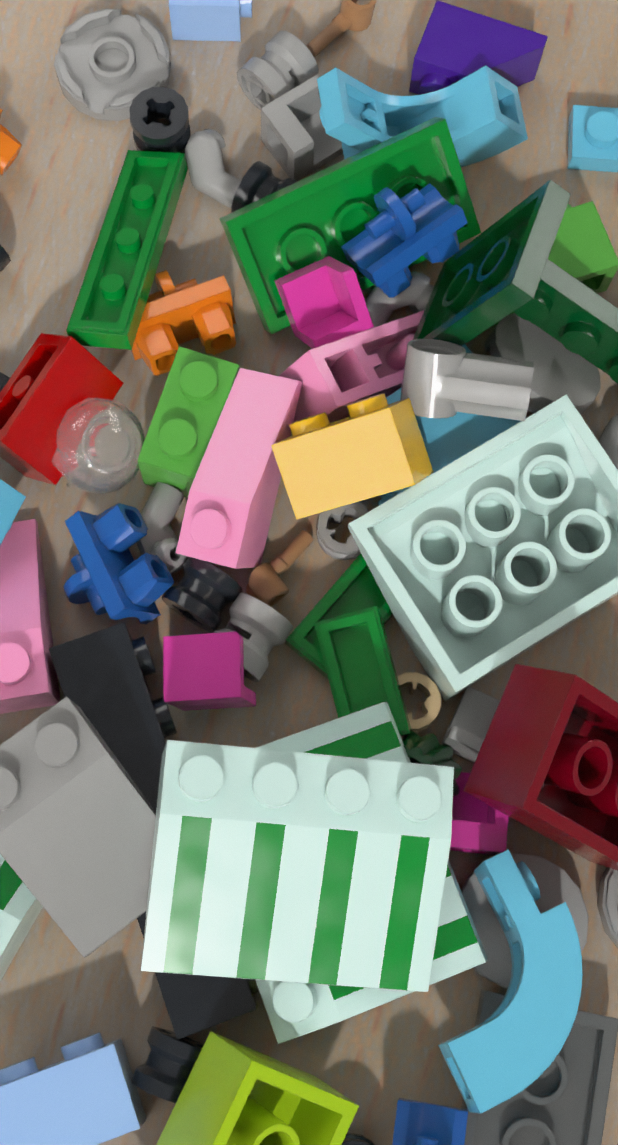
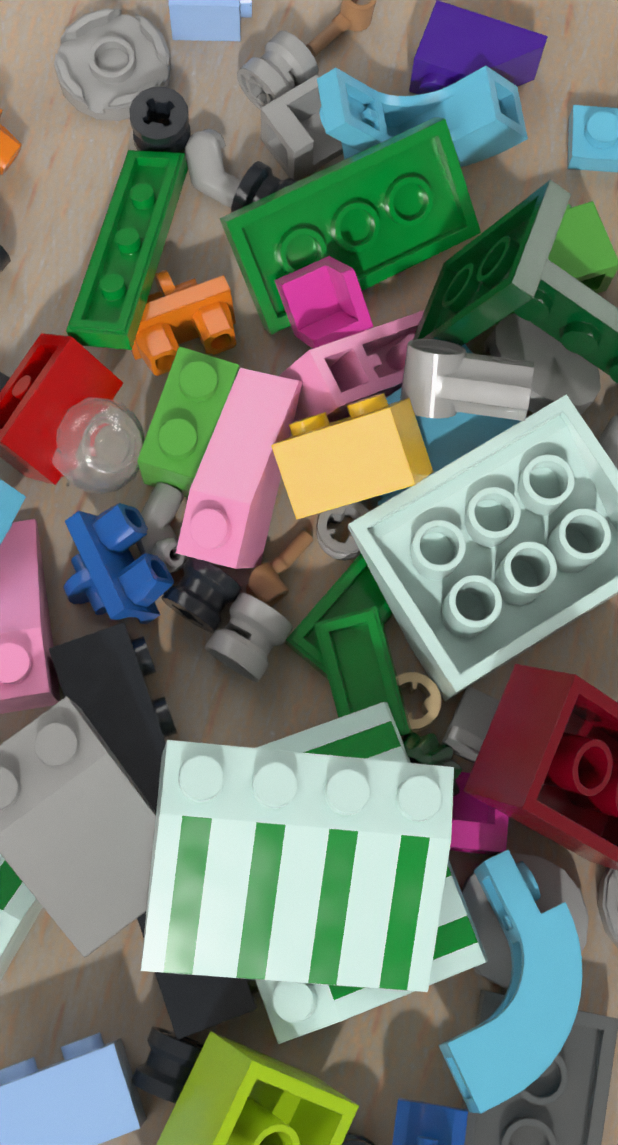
(205, 672): dark pink panel -> none
(402, 233): blue hips -> none
(415, 296): light grey arm -> none

